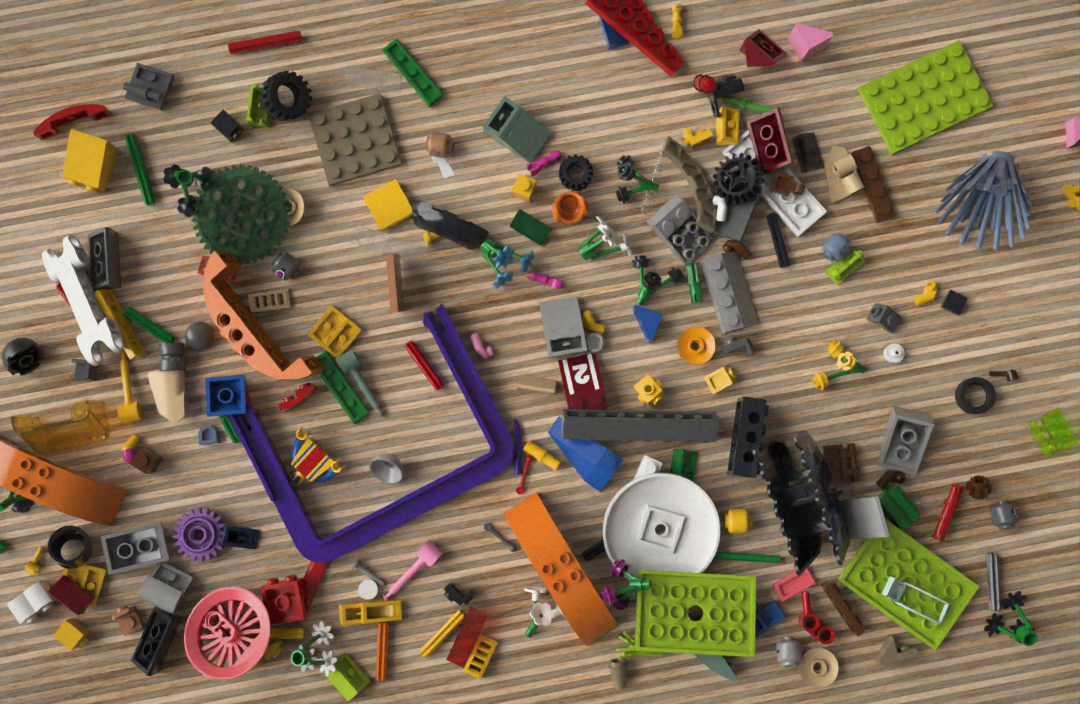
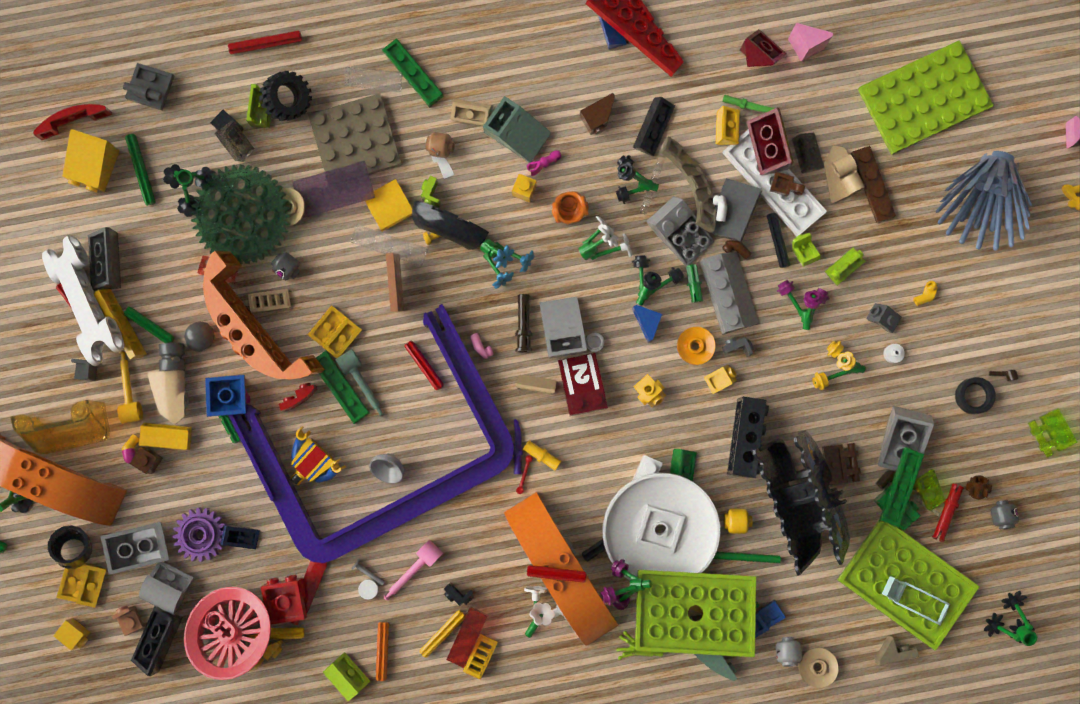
(22, 356): pearl dark grey cylinder -> none
(31, 567): yellow hand -> none
(31, 602): white brick -> none
(71, 595): dark red slope -> none
(165, 436): none -> yellow piece
(208, 435): sand blue tile -> none
(234, 141): none -> clear smoke slope
(304, 657): plant -> none
(335, 189): none -> clear purple tile
(370, 612): yellow slope -> none
(428, 190): none -> lime bracket
(470, 112): none -> tan slope
(488, 527): dark grey hinge -> none
(523, 333): none -> dark brown pin
(530, 227): dark green slope -> none
(544, 279): dark pink piece -> none
(556, 573): none -> red axle
(571, 162): black tyre -> none
(589, 458): blue wedge -> none
(590, 324): yellow arm -> none
(597, 114): none -> reddish brown slope
(618, 671): dark tan cone -> none
(639, 425): dark grey brick -> none
(654, 126): none -> black slope
(676, 21): yellow piece -> none
(699, 138): yellow bracket -> none
(718, 88): black piece -> none
(724, 171): black gear -> none
(793, 584): coral tile -> none
(805, 250): none -> lime bracket
(811, 299): none -> magenta plant
(817, 625): red beam -> none
(836, 247): sand blue head -> none
(843, 608): reddish brown plate -> none
(865, 517): light grey slope -> none
(901, 487): none -> green tile
(930, 490): none -> clear neon green slope
(954, 302): black tile -> none
(993, 581): dark grey axle -> none

